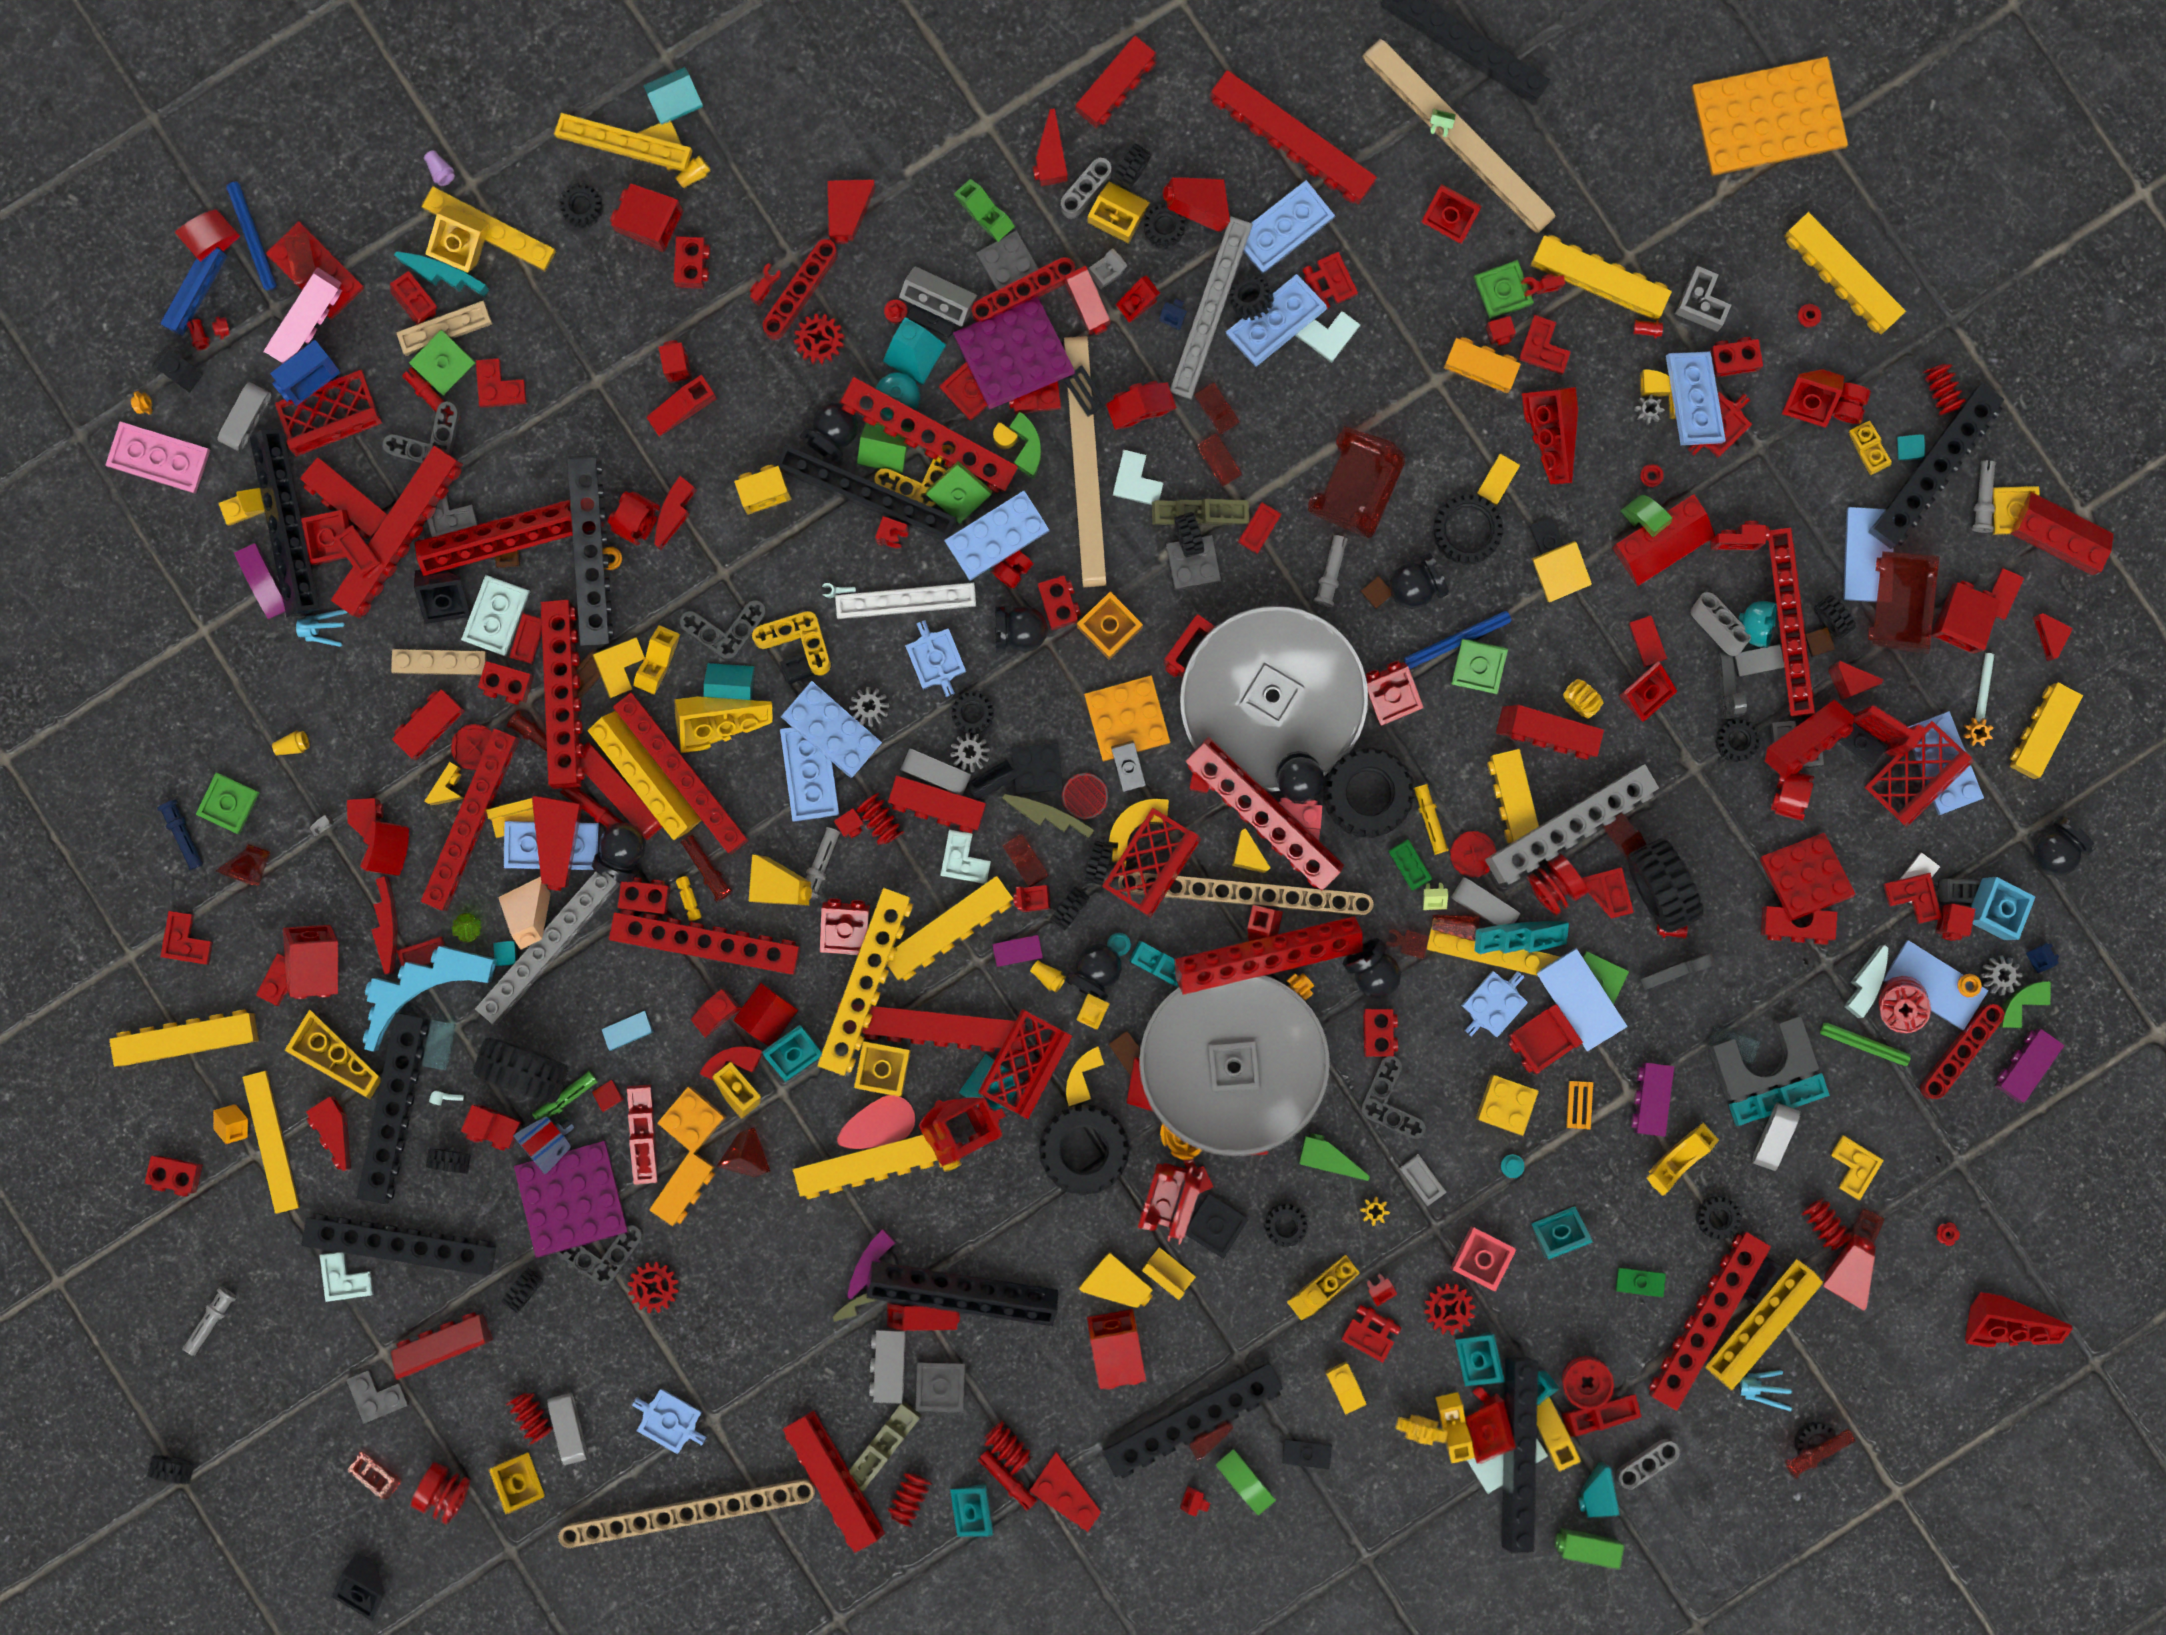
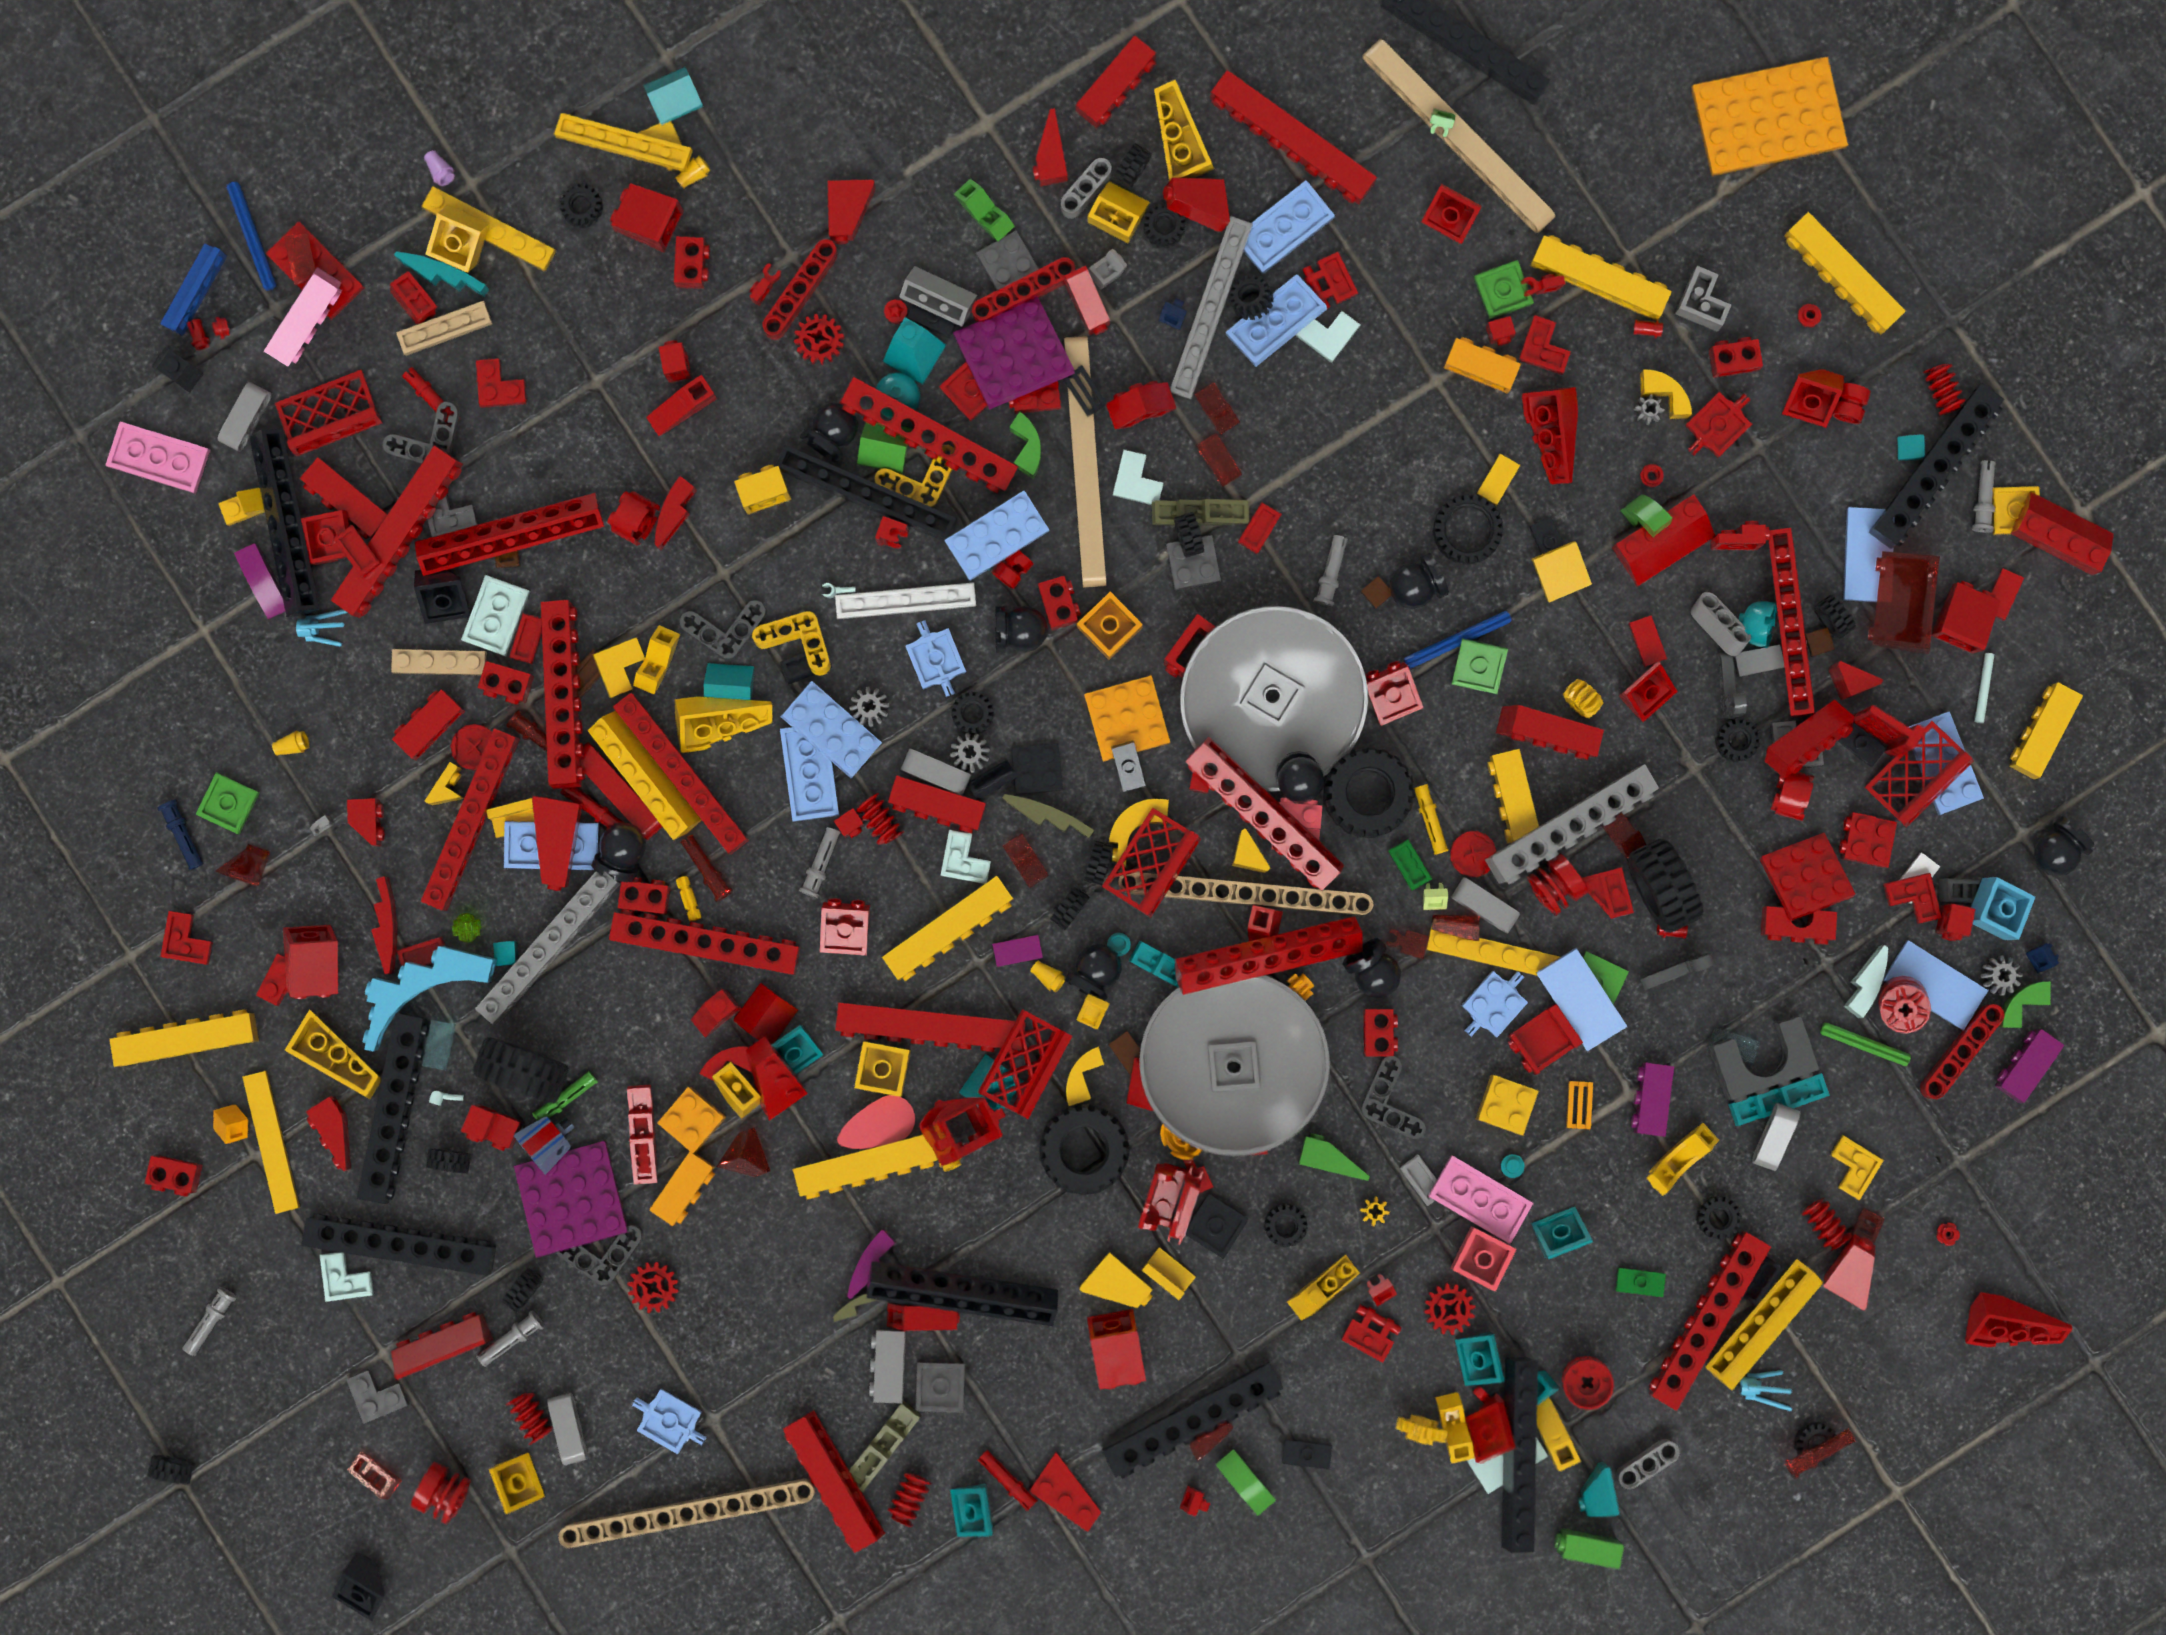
(141, 403): light orange plate -> none
(207, 233): red slope -> none
(304, 373): blue window -> none
(386, 848): red slope -> none
(442, 362): bright green plate -> none
(519, 1332): none -> light grey pin
(526, 911): light nougat slope -> none
(589, 633): black brick -> none
(607, 1096): red slope -> none
(618, 557): light orange plate -> none
(627, 1031): medium azure slope -> none
(773, 1078): none -> red wedge
(777, 884): yellow slope -> none
(888, 901): yellow brick -> none
(958, 492): bright green plate -> none
(1004, 437): yellow brick -> none
(1007, 1447): red piece -> none
(1032, 898): red bracket -> none
(1085, 796): tile -> none
(1138, 299): red slope -> none
(1182, 143): none -> yellow wedge
(1345, 1387): yellow slope -> none
(1359, 482): clear red windscreen -> none
(1480, 1199): none -> bright pink plate
(1519, 936): teal slope -> none
(1610, 1414): red slope -> none
(1695, 398): light blue tile -> none
(1867, 840): none -> red plate
(1869, 447): yellow slope -> none
(1976, 985): light orange plate -> none
(1978, 738): light orange gear -> none
(2052, 635): red slope -> none

